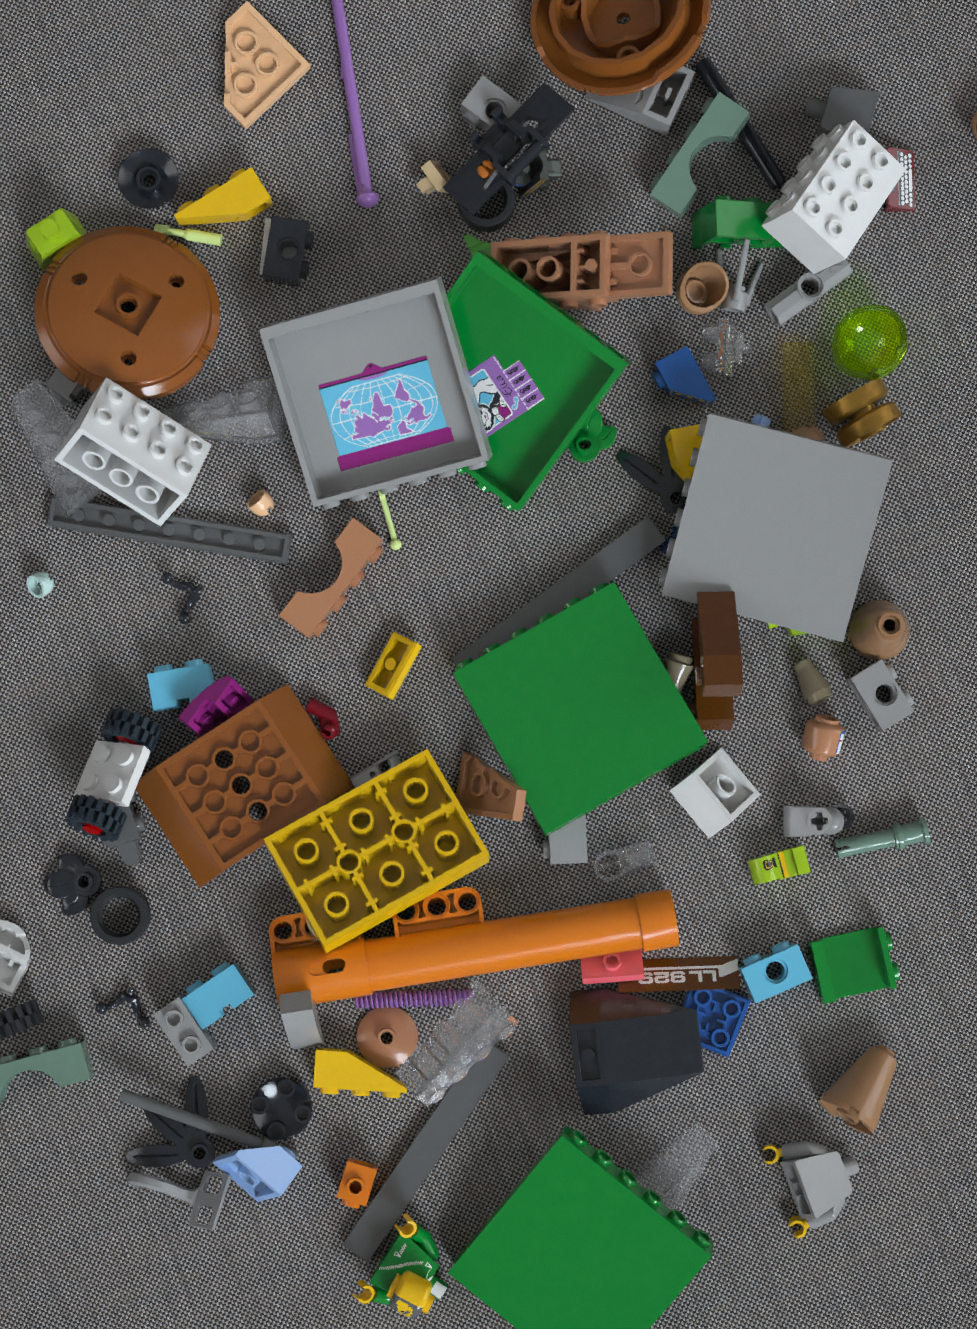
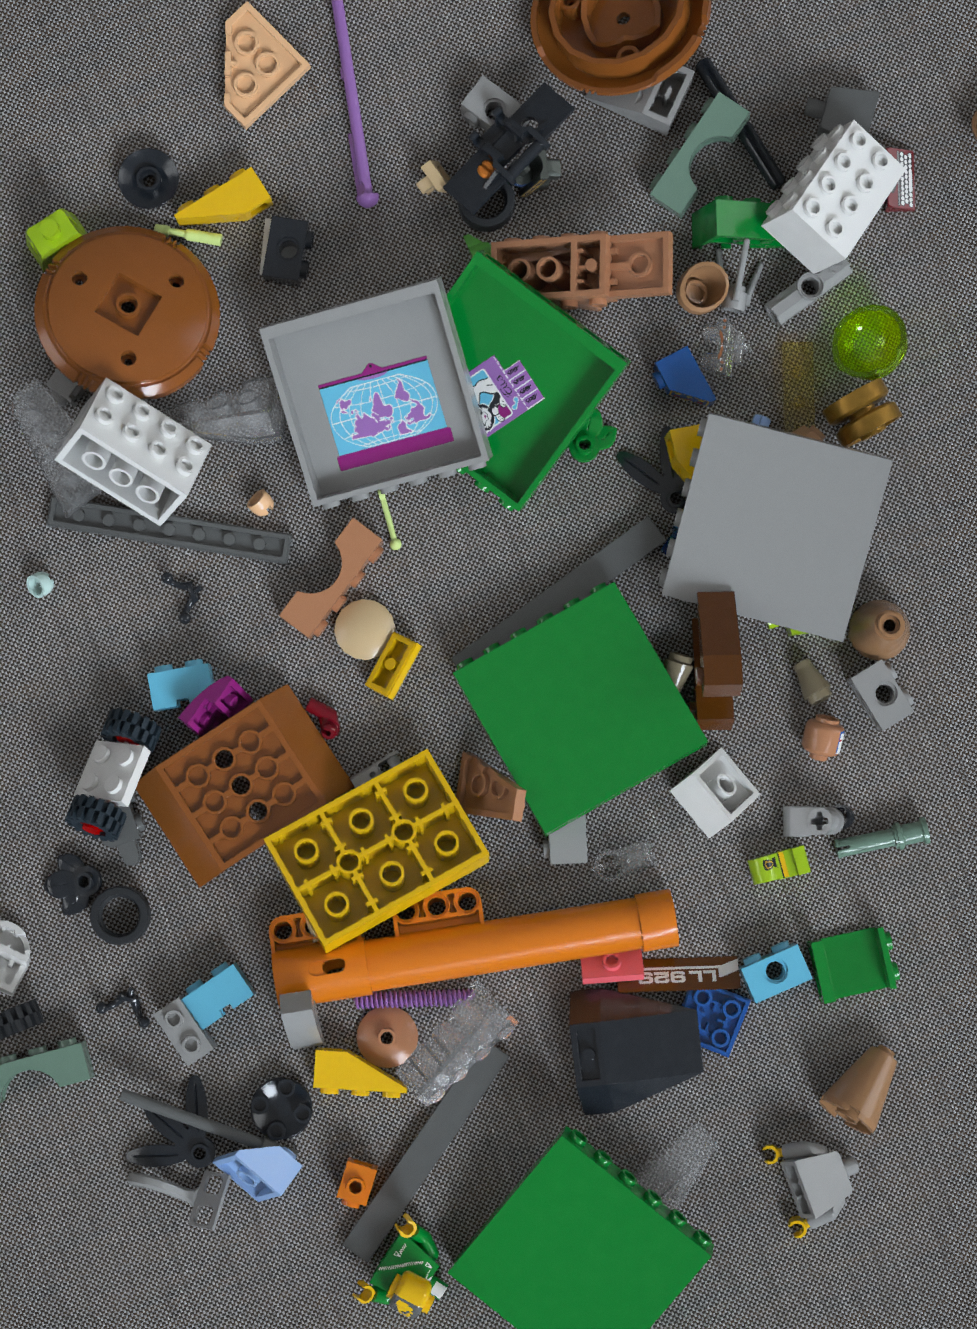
(364, 629): none -> tan dish

